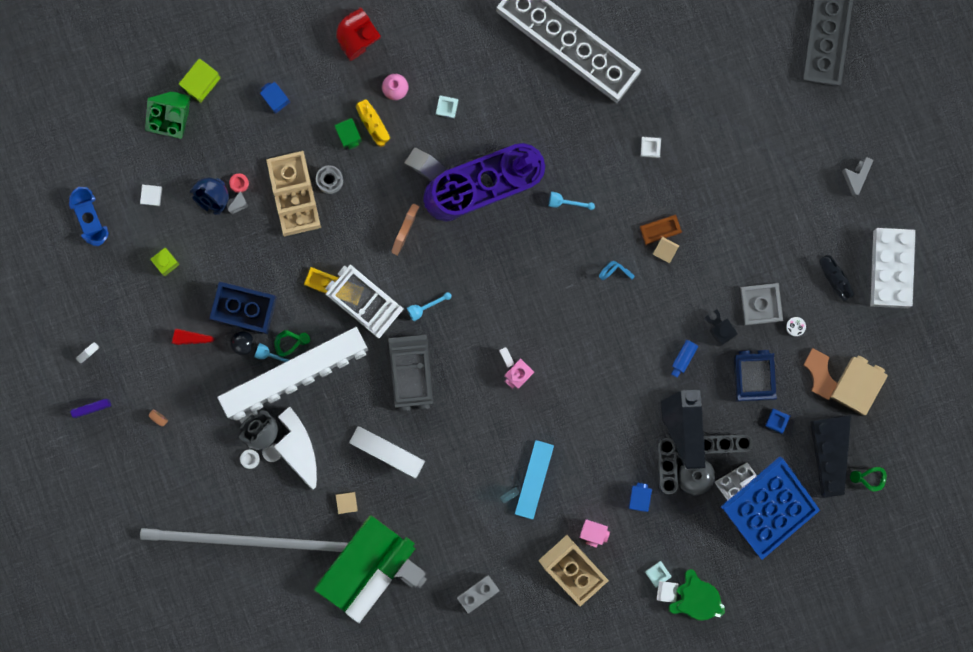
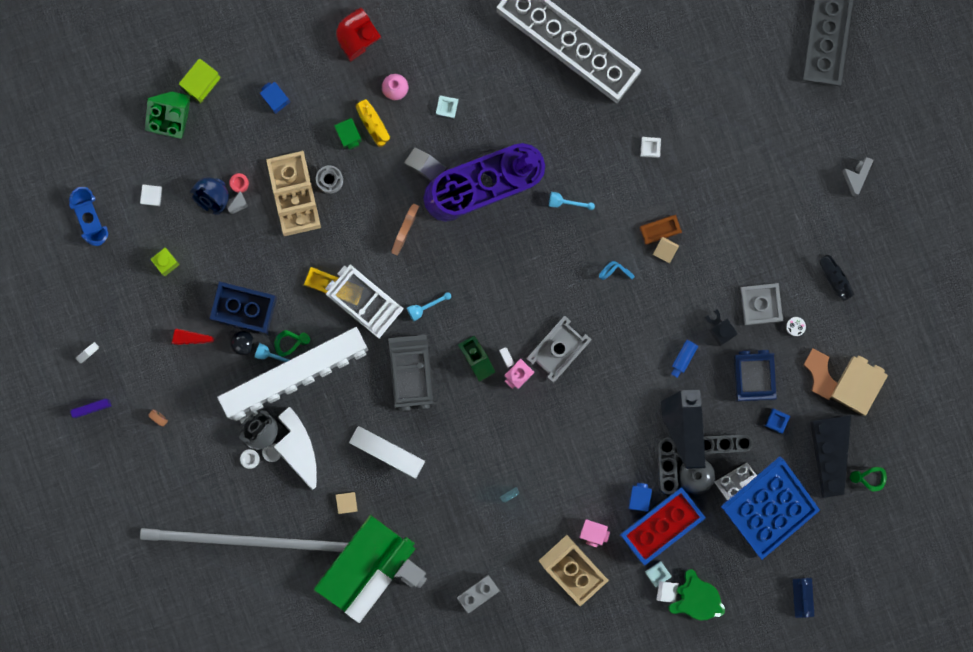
(476, 358): none -> dark green slope
(534, 479): medium azure tile -> none
(555, 363): none -> light grey piece
(662, 526): none -> red brick
(803, 598): none -> dark blue hinge
(892, 268): white brick -> none

